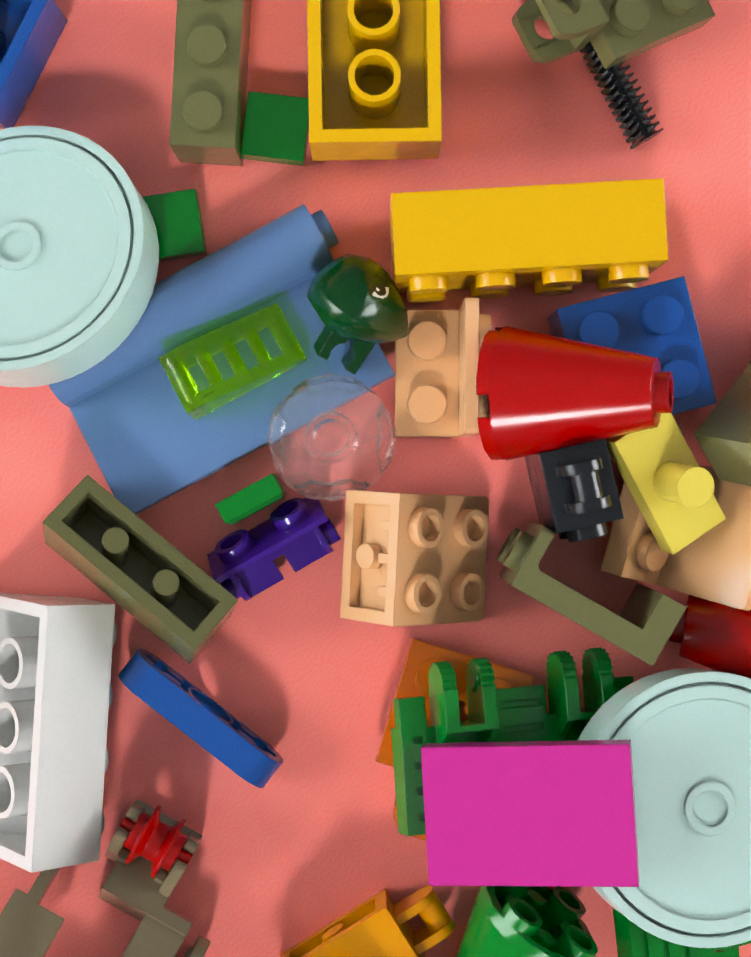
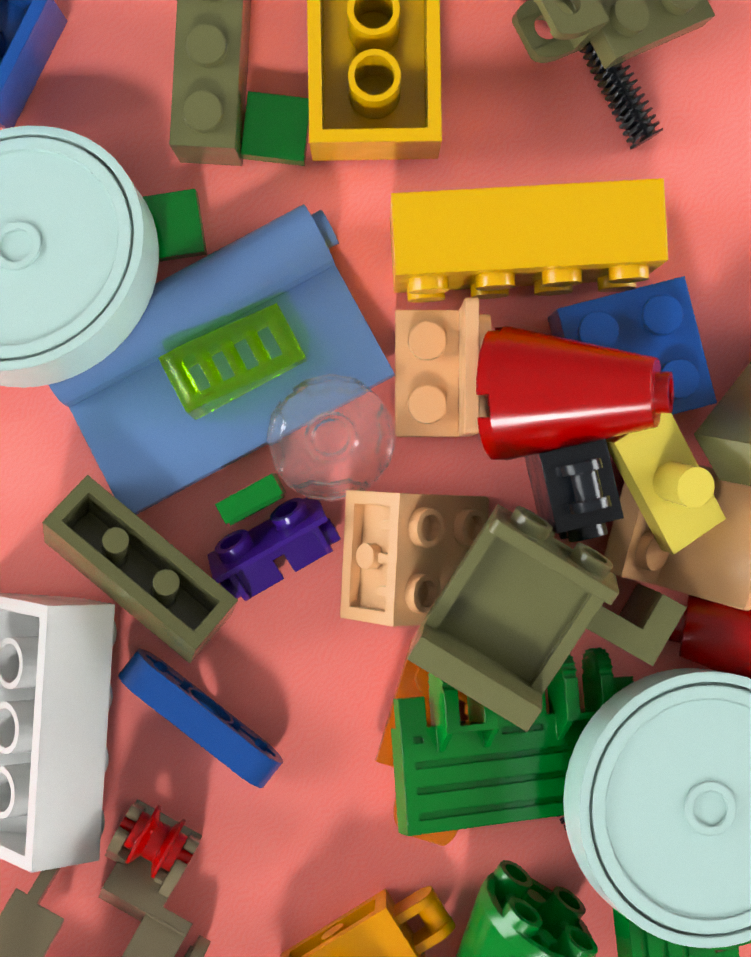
(356, 305): dark green piece -> none
(512, 614): none -> olive panel
(530, 813): dark pink tile -> none

